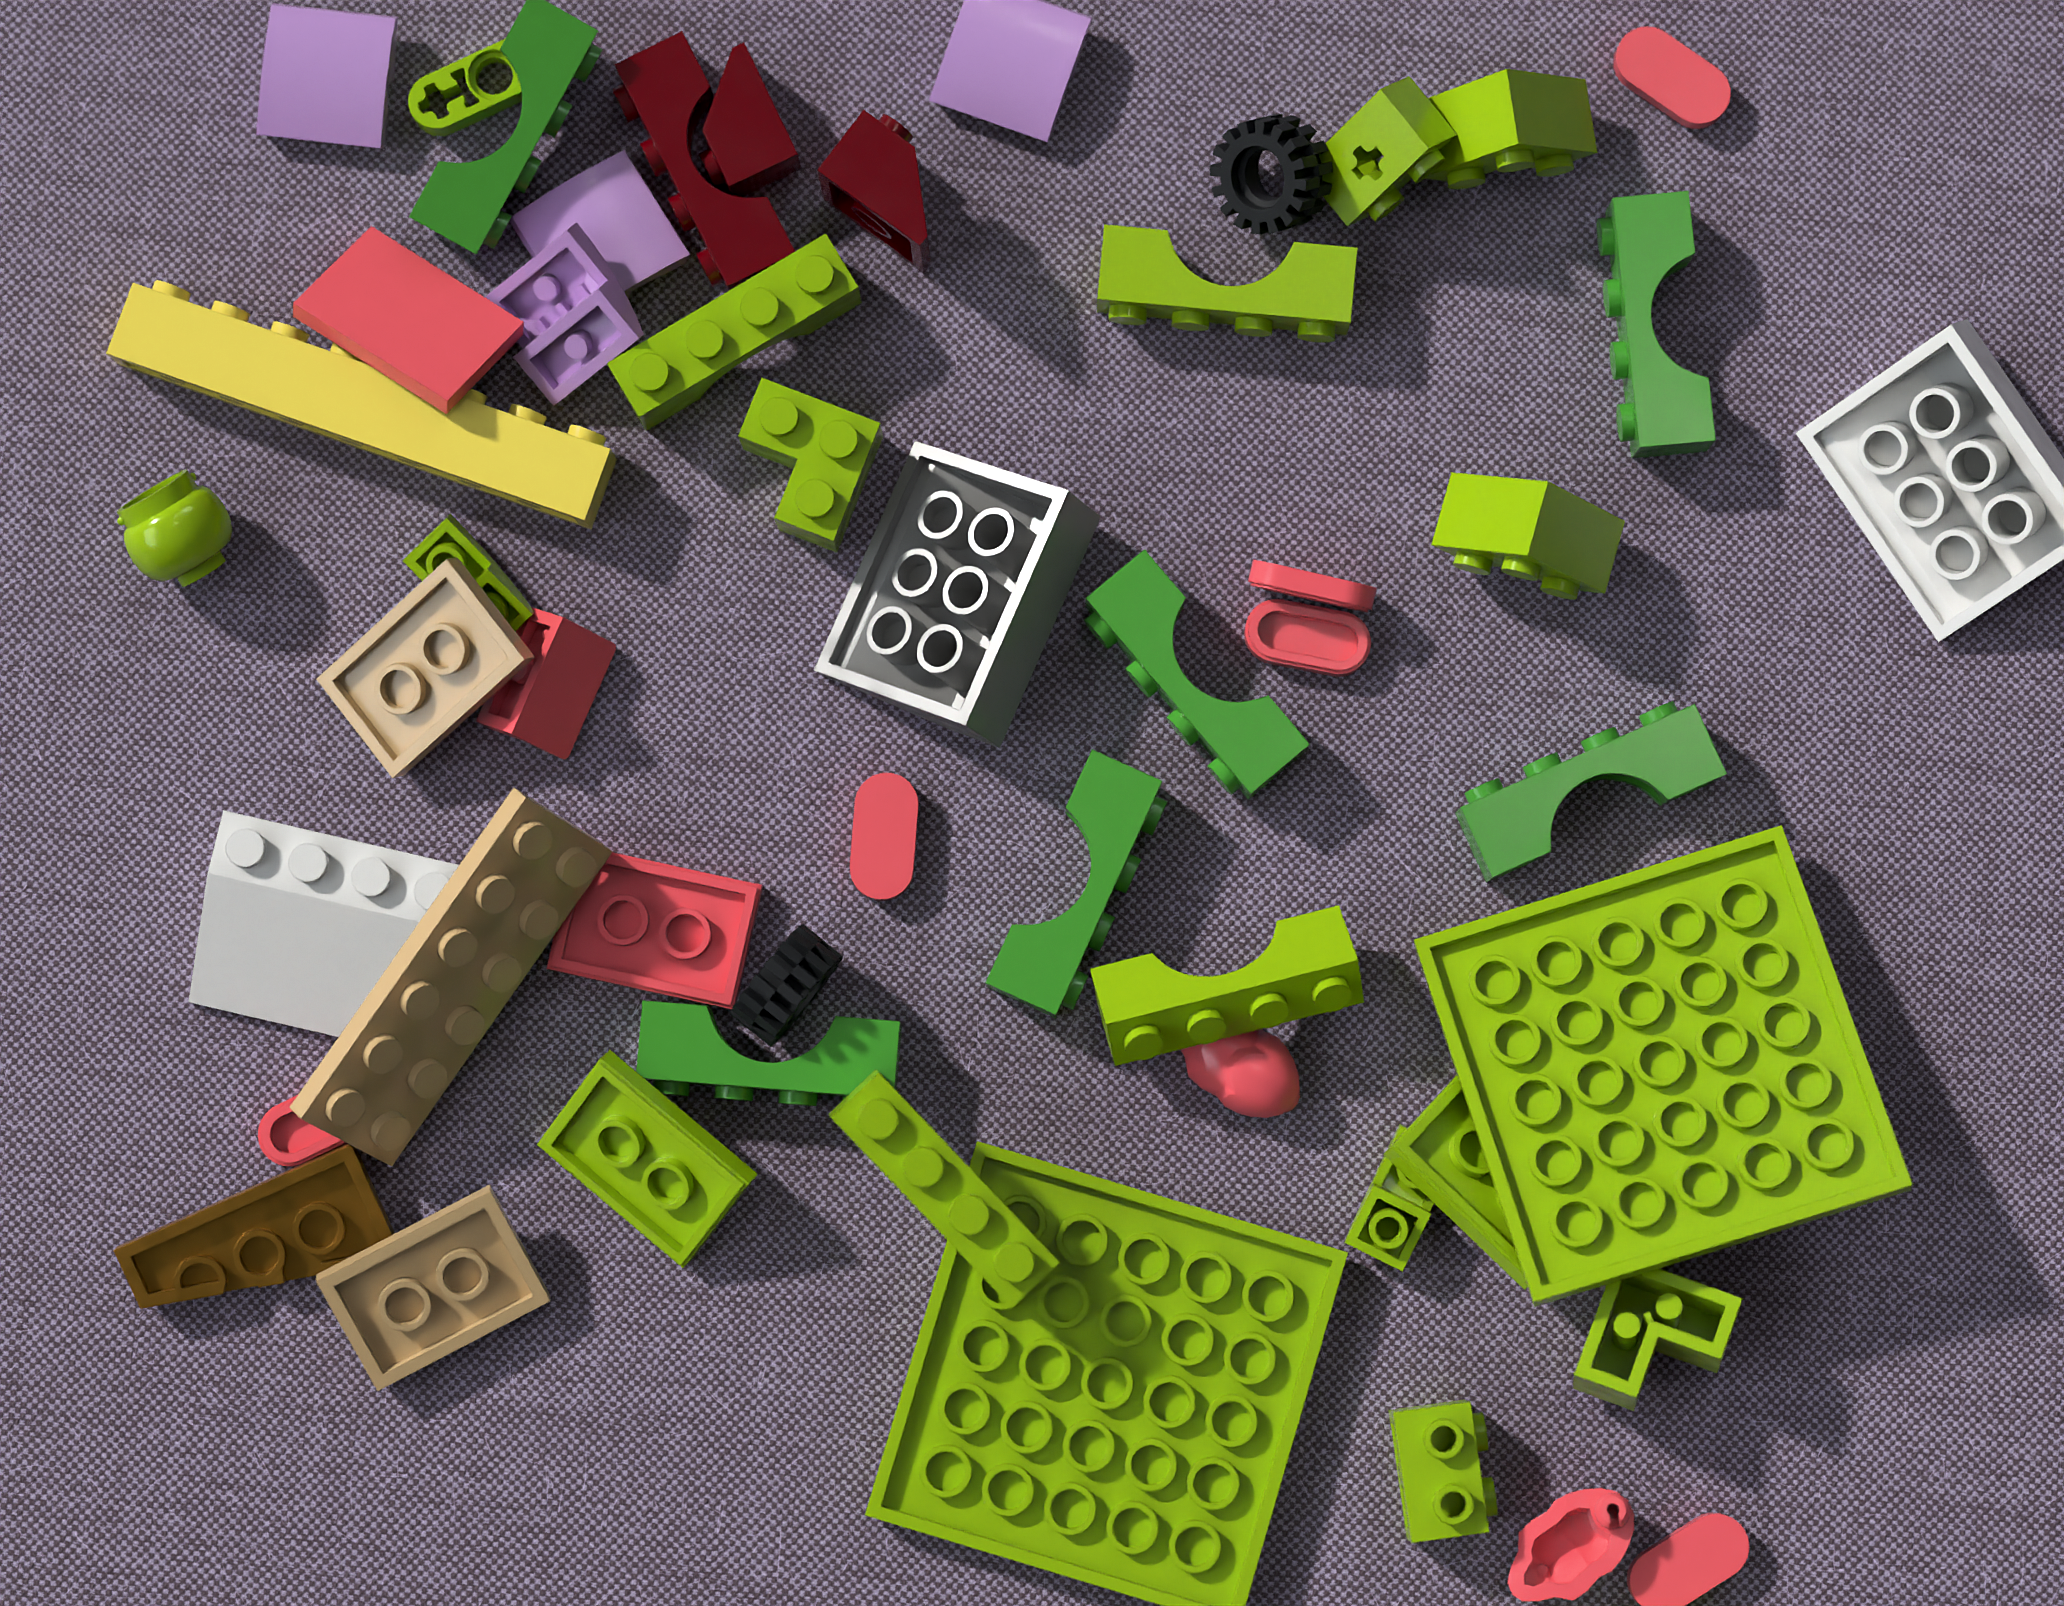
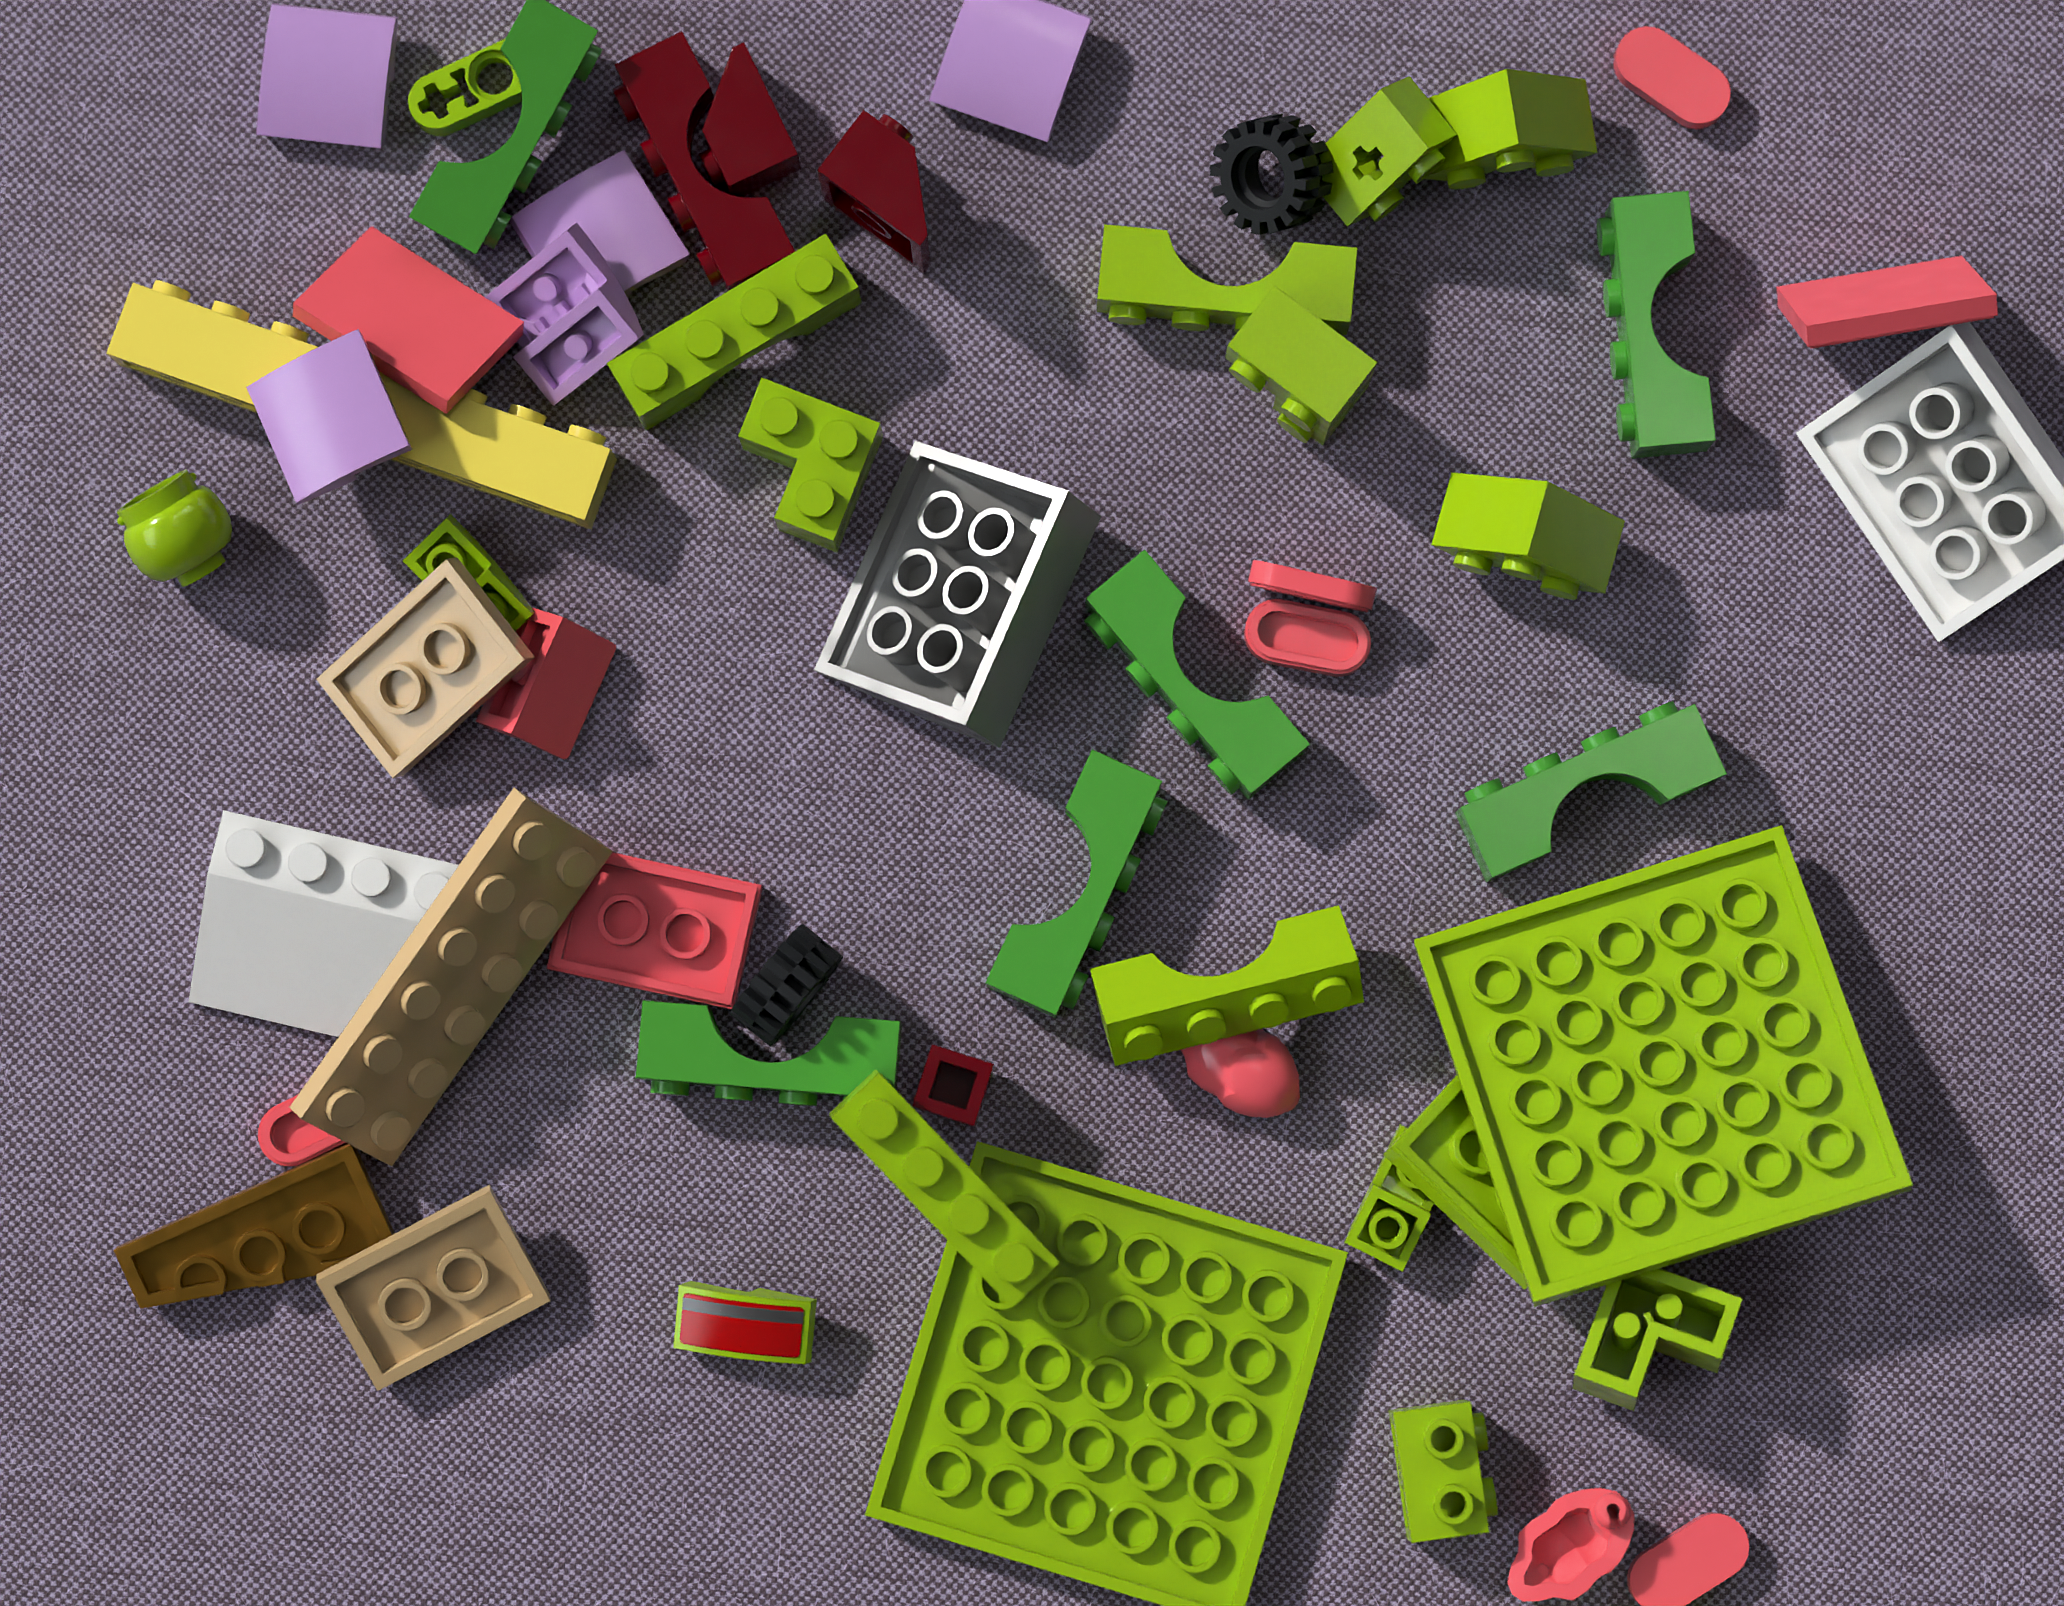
(328, 416): none -> lavender slope
(646, 1159): lime tile -> none
(745, 1324): none -> slope
(884, 836): coral tile -> none
(953, 1086): none -> dark red brick
(1302, 364): none -> lime brick
(1887, 302): none -> coral tile

